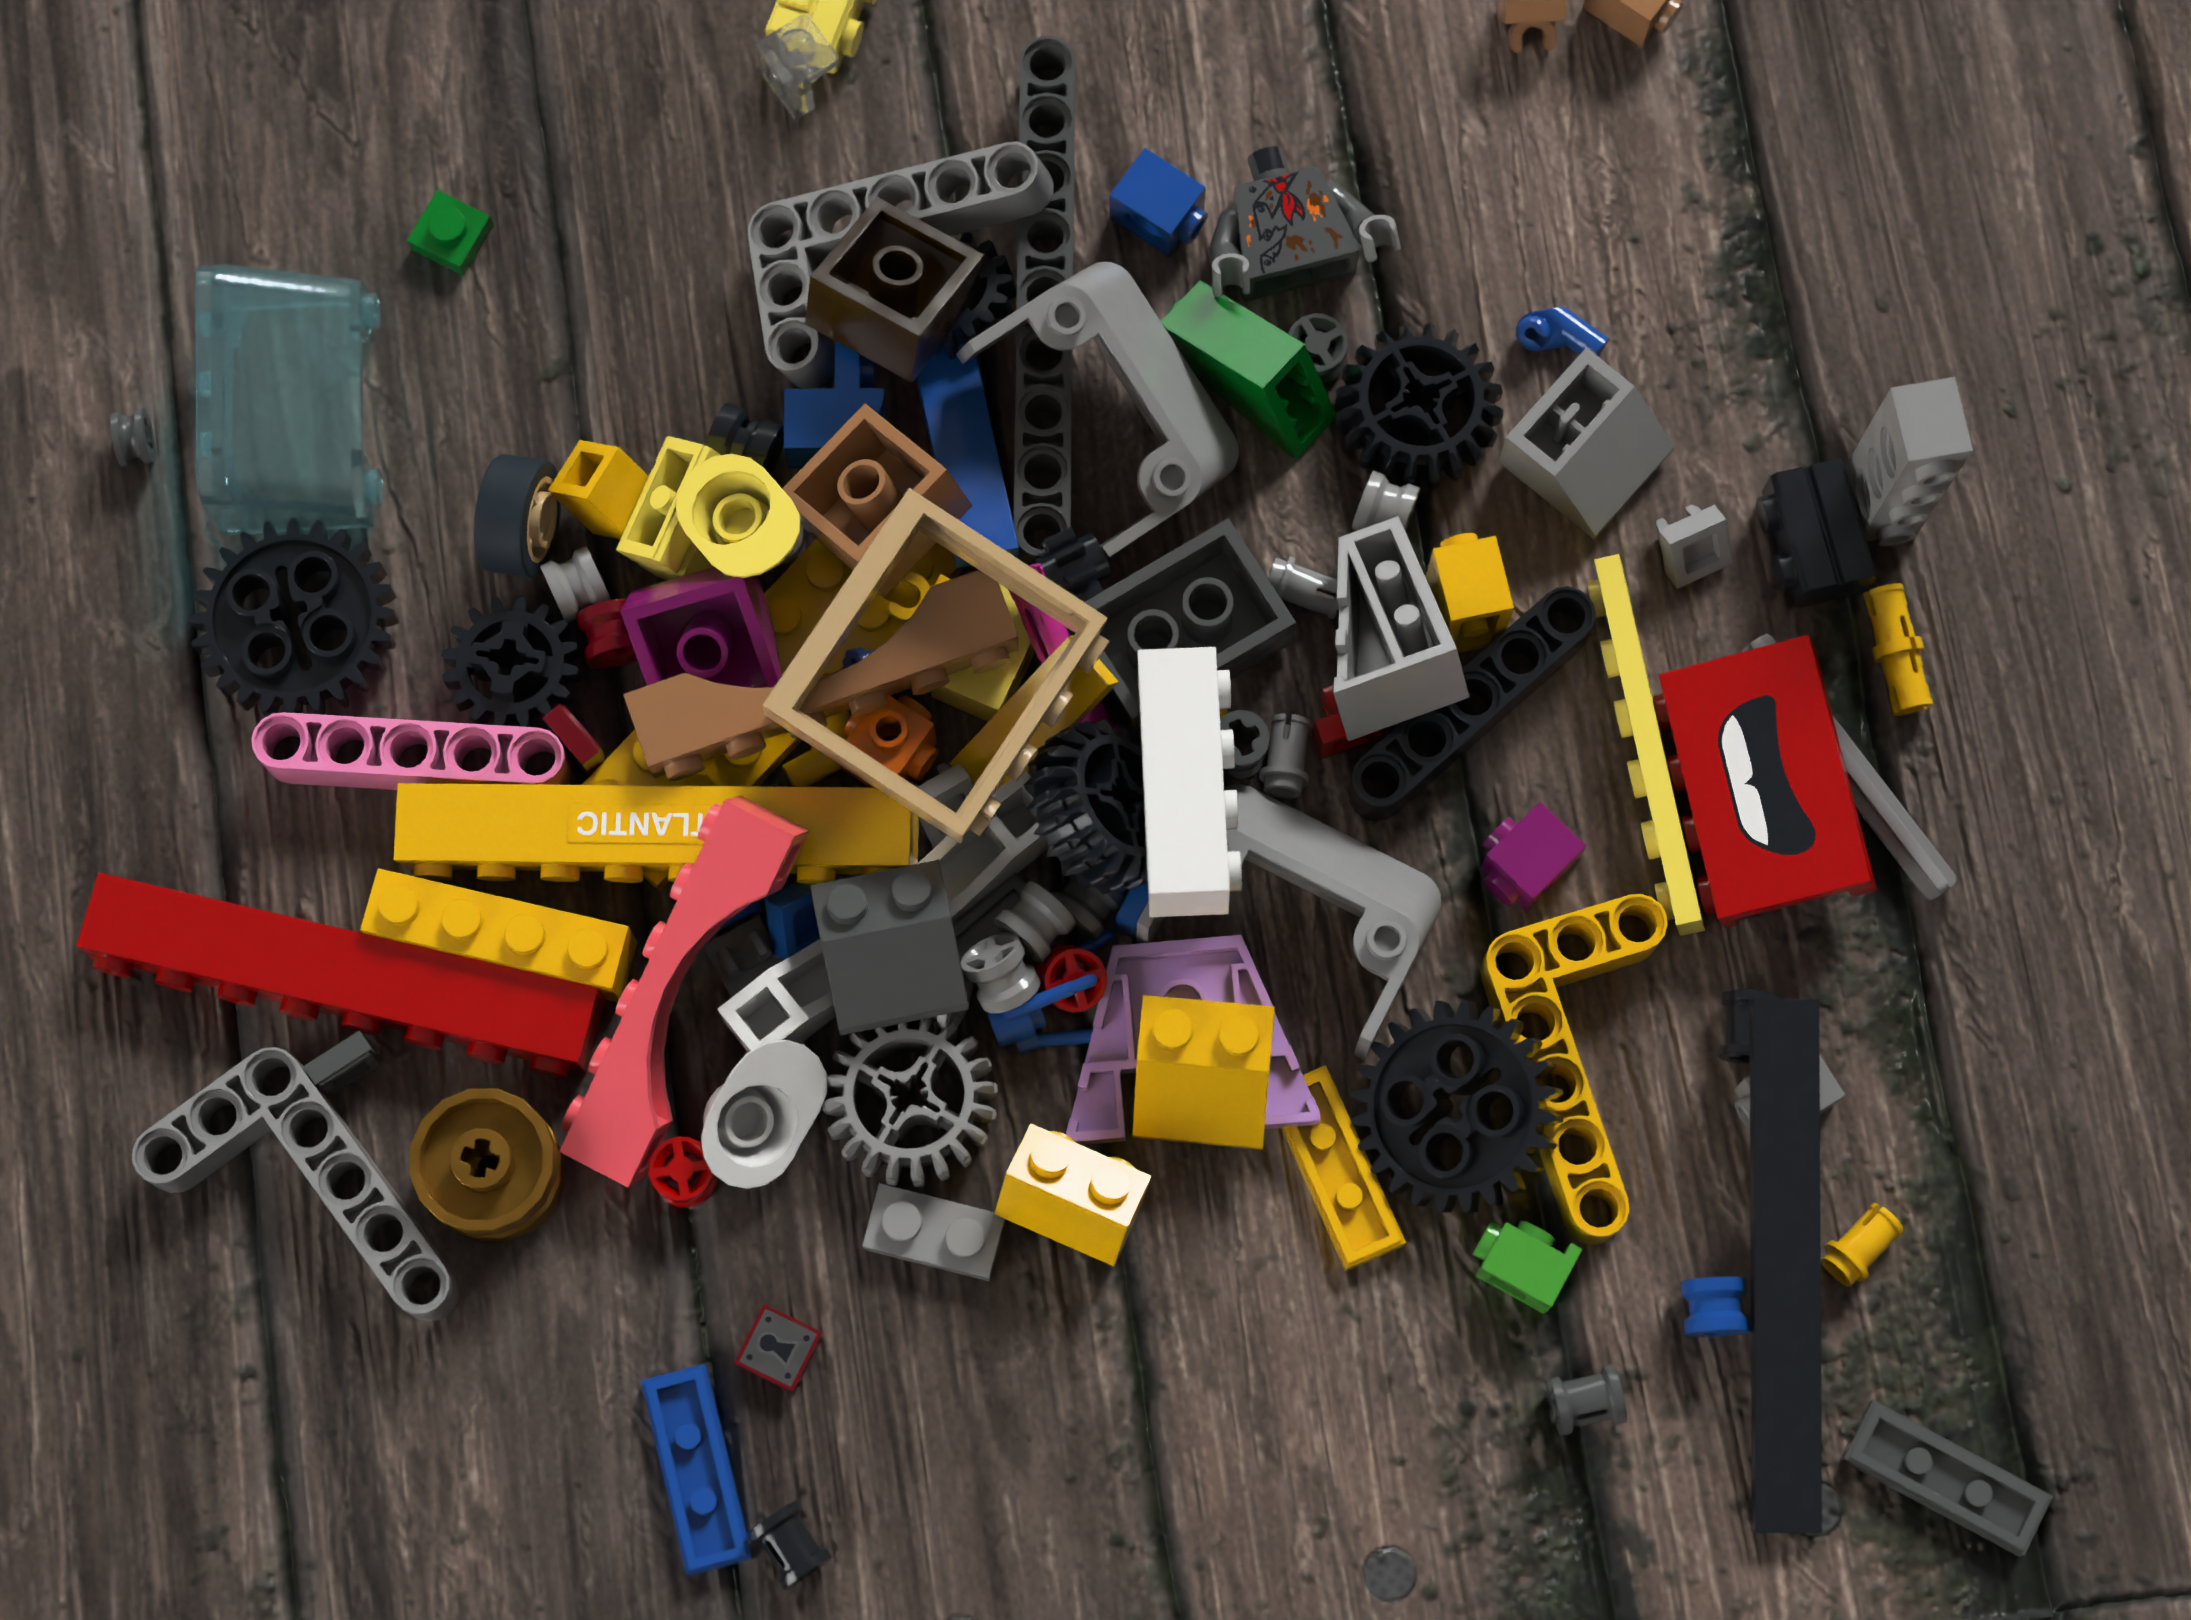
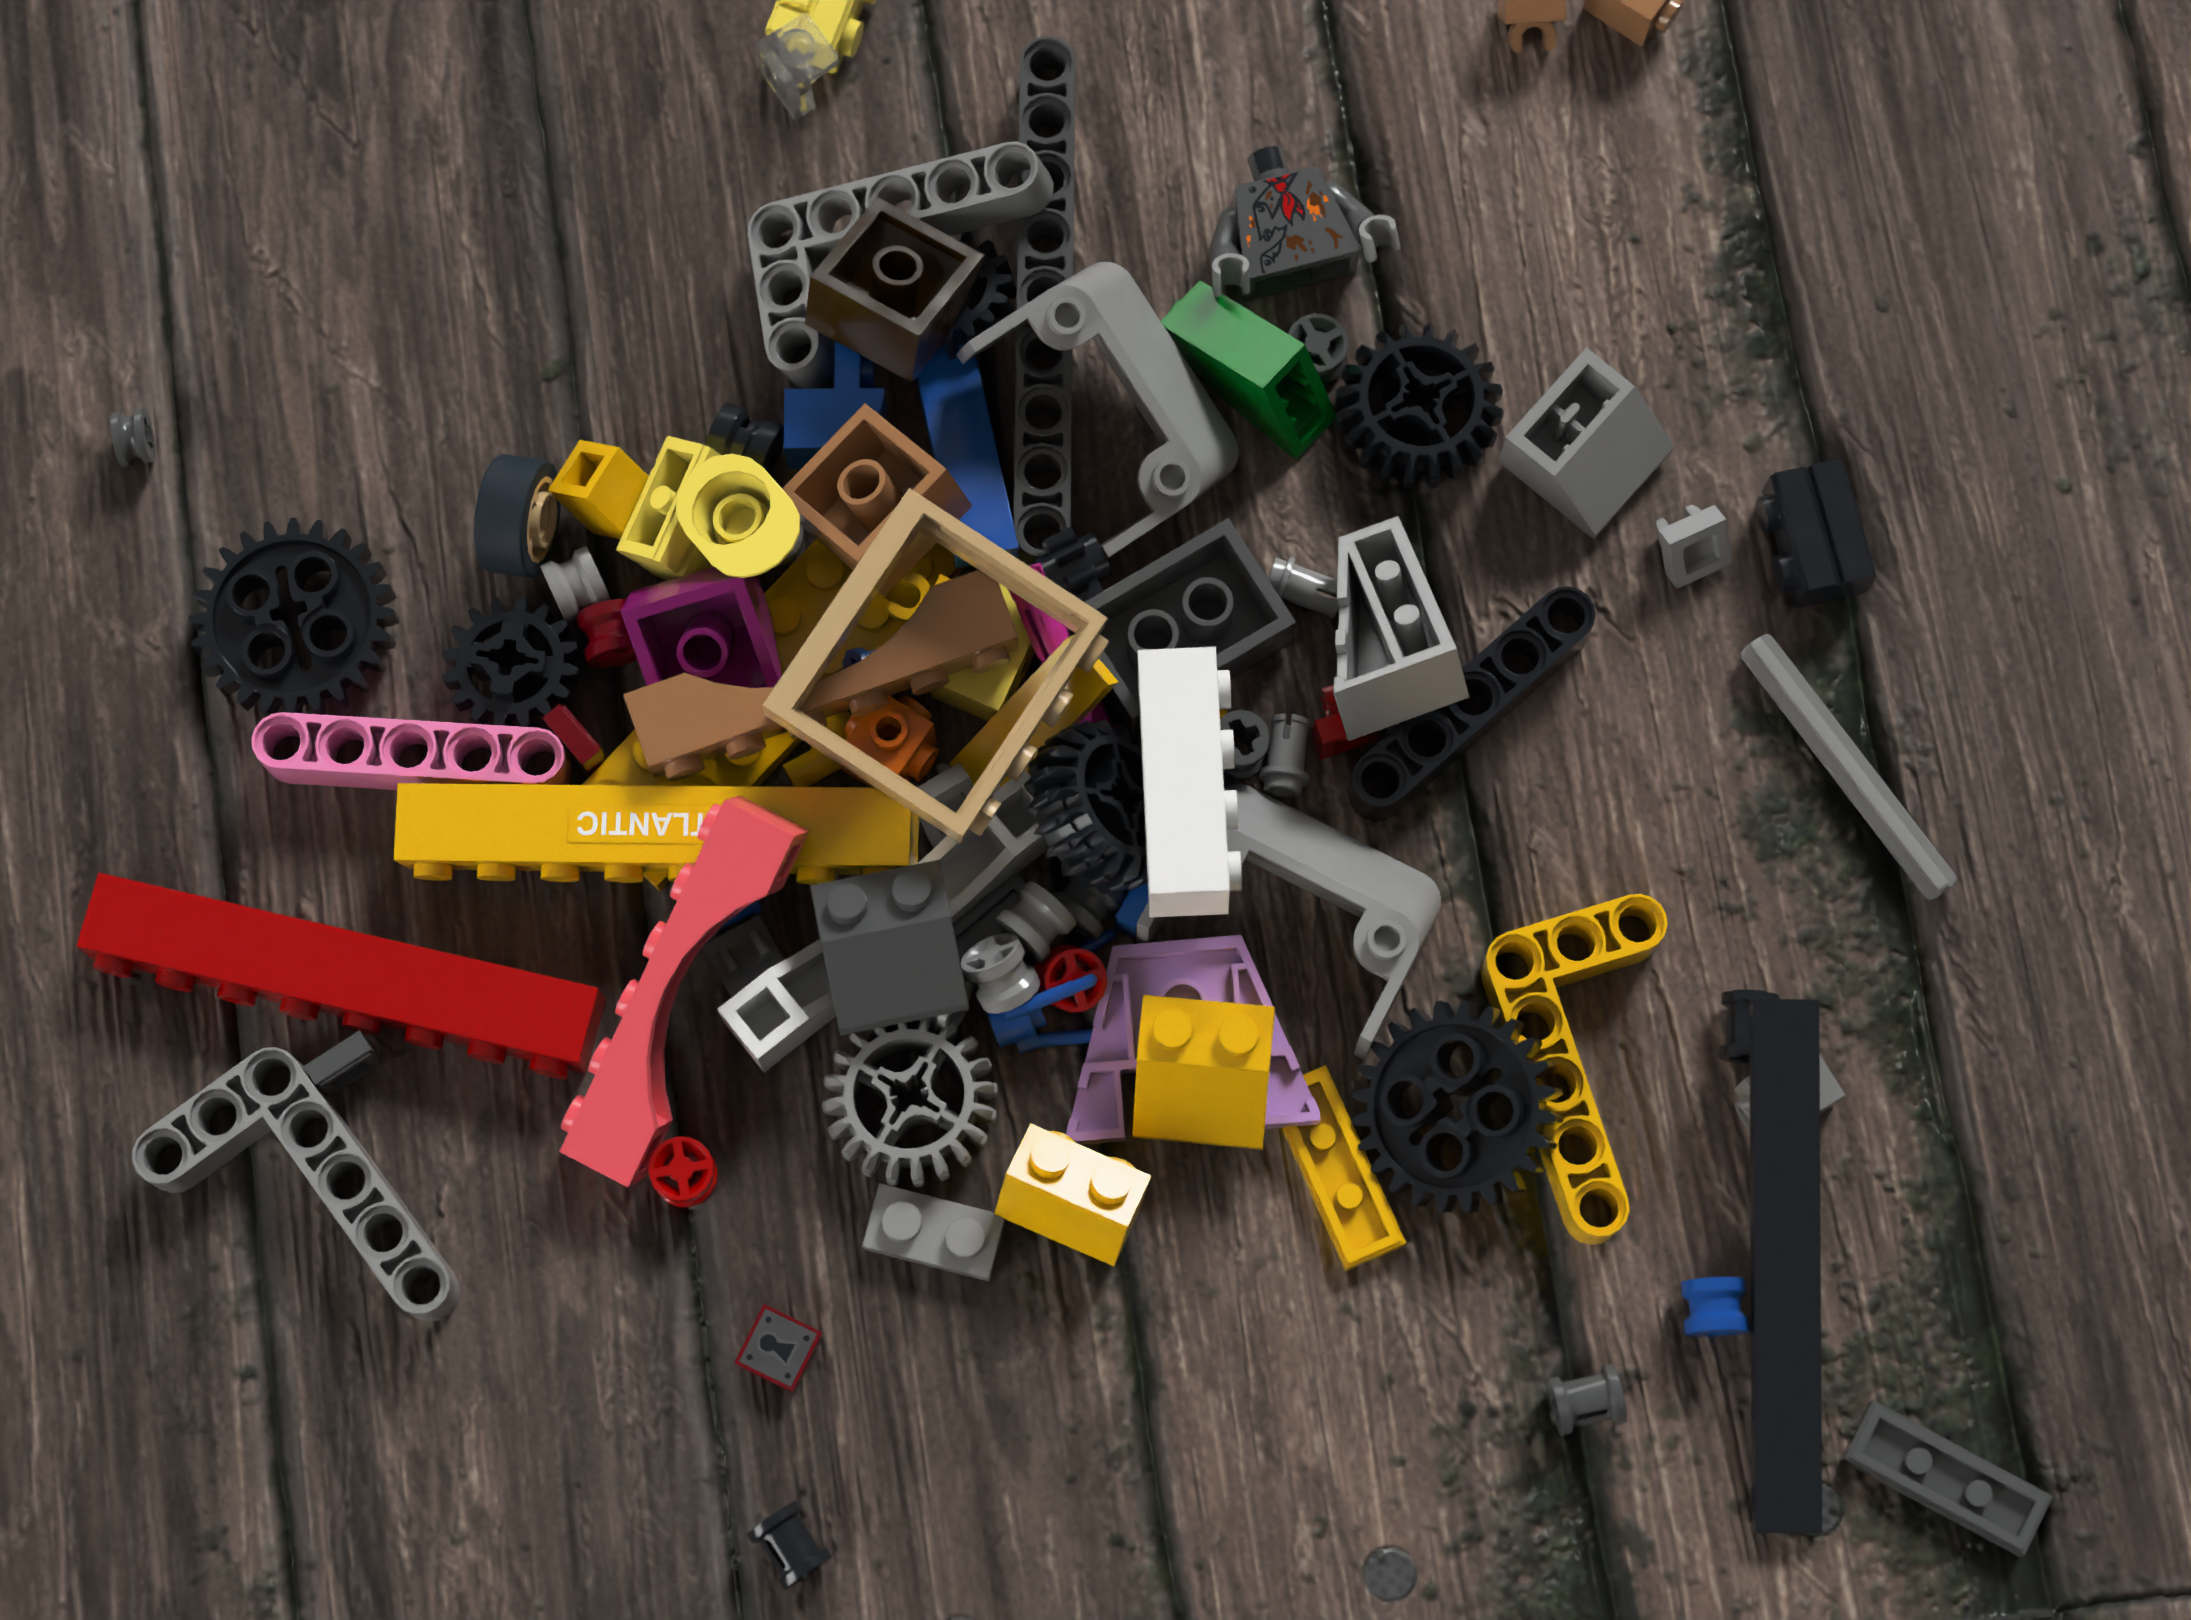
(282, 399): clear light blue windscreen -> none
(450, 232): green plate -> none
(460, 1138): pearl gold wheel -> none
(500, 931): yellow brick -> none
(696, 1470): blue tile -> none
(763, 1113): white piece -> none
(791, 919): blue tile -> none
(1159, 203): blue brick -> none
(1385, 501): light grey wheel -> none
(1470, 589): yellow brick -> none
(1524, 1263): bright green brick -> none
(1529, 857): magenta brick -> none
(1556, 329): blue arm -> none
(1650, 772): light yellow plate -> none
(1763, 781): red panel -> none
(1861, 1245): yellow pin -> none
(1898, 649): yellow pin -> none
(1908, 459): light grey brick -> none

